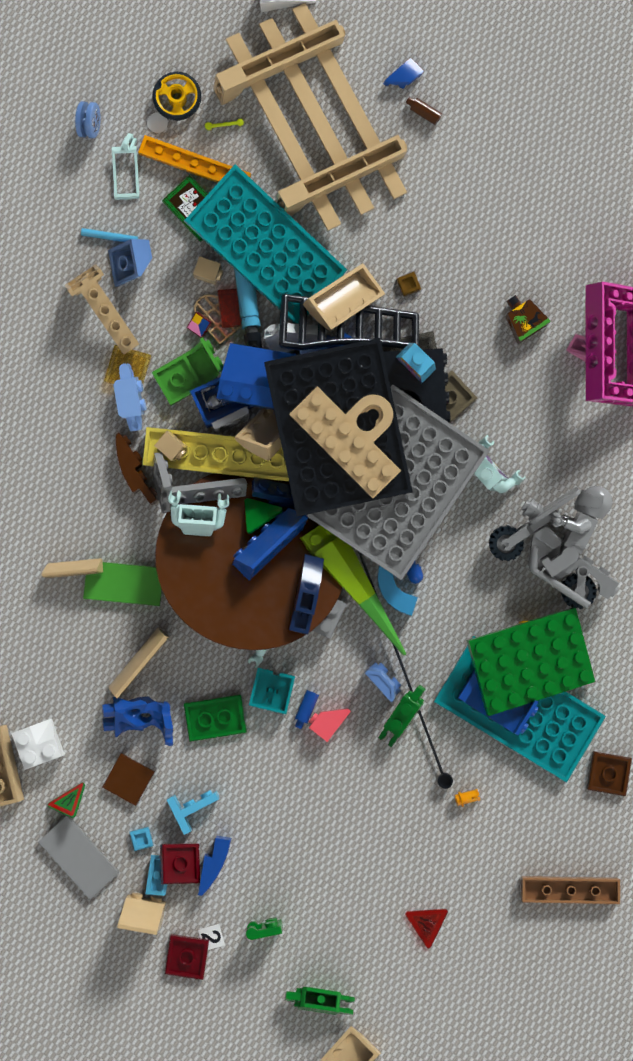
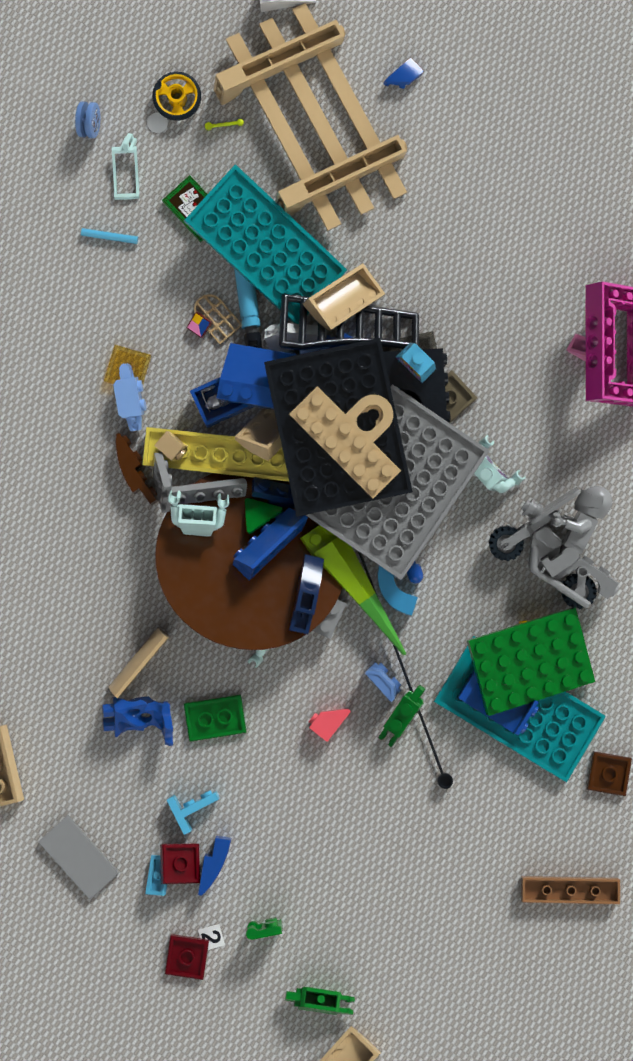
(38, 744): white slope -> none
(68, 802): piece -> none
(73, 568): tan slope -> none
(88, 285): tan bracket -> none
(124, 584): bright green tile -> none
(128, 779): reddish brown tile -> none
(129, 260): medium blue slope -> none
(141, 838): medium azure tile -> none
(142, 914): tan slope -> none
(184, 159): light orange plate -> none
(188, 372): bright green bracket -> none
(208, 271): tan brick -> none
(229, 308): clear red tile -> none
(231, 420): light grey tile -> none
(270, 699): teal piece -> none
(306, 708): blue cylinder -> none
(408, 284): pearl gold tile -> none
(424, 110): reddish brown cylinder -> none
(427, 923): clear red piece -> none
(466, 797): light orange pin -> none
(525, 319): reddish brown torso -> none

